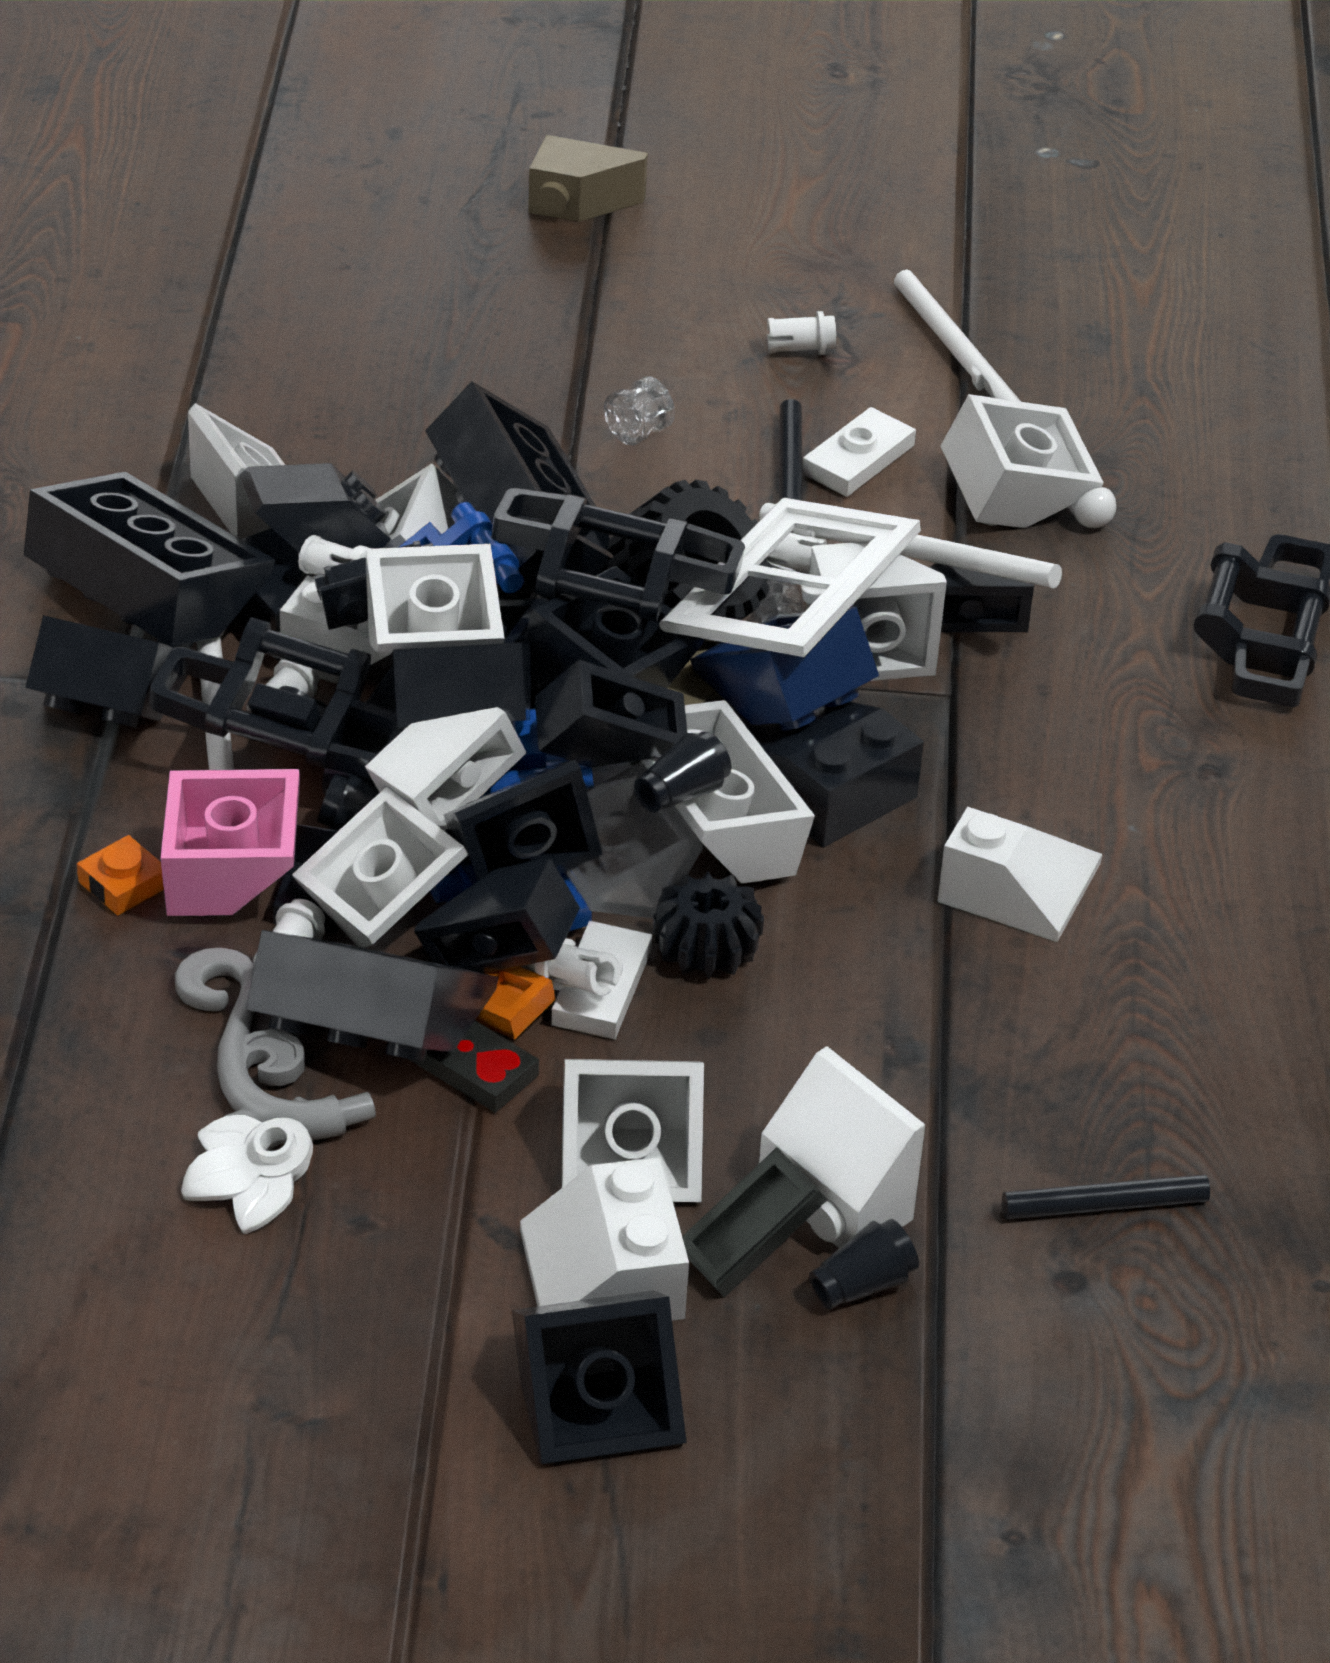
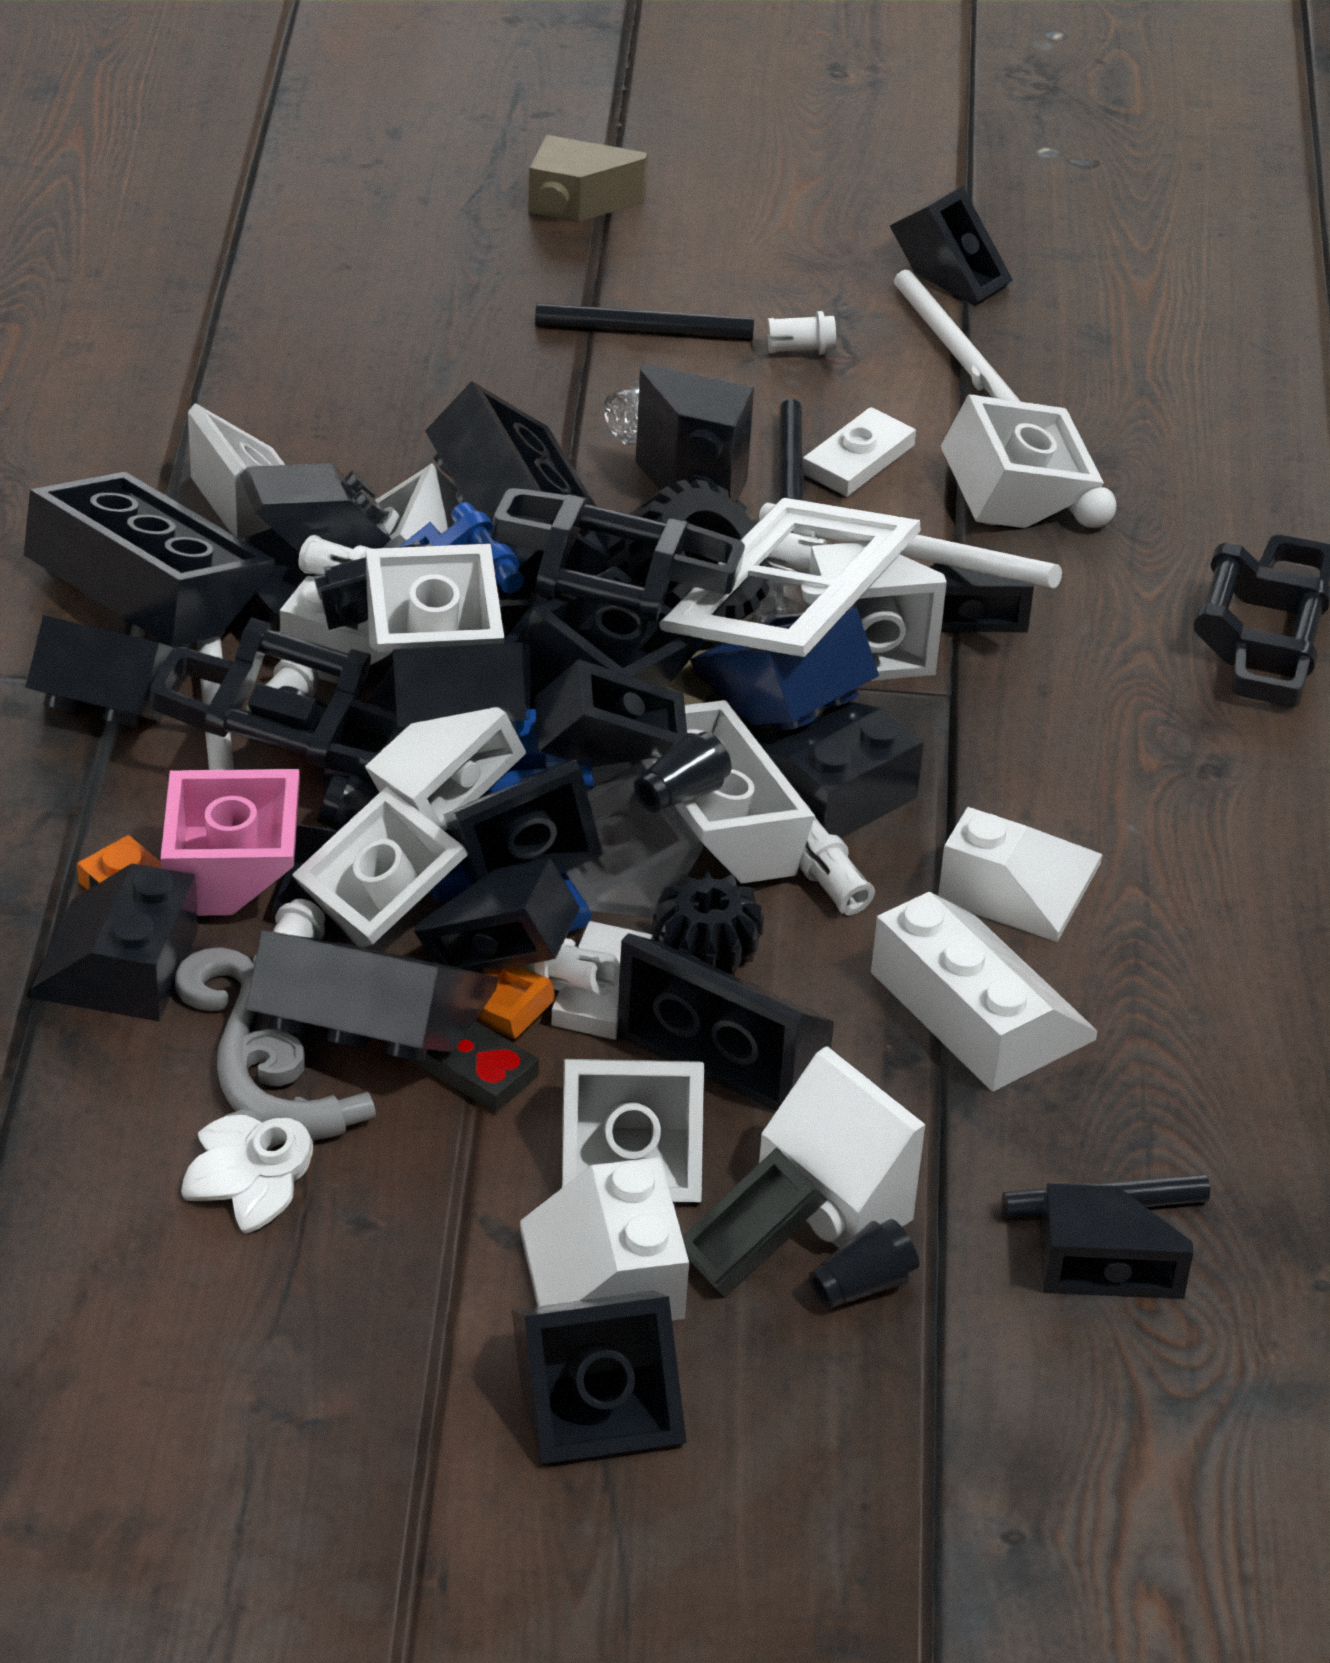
(122, 943): none -> black slope
(644, 321): none -> black bar
(693, 429): none -> black slope
(710, 1016): none -> black slope
(827, 862): none -> white pin
(952, 247): none -> black slope
(973, 991): none -> white slope
(1109, 1245): none -> black slope

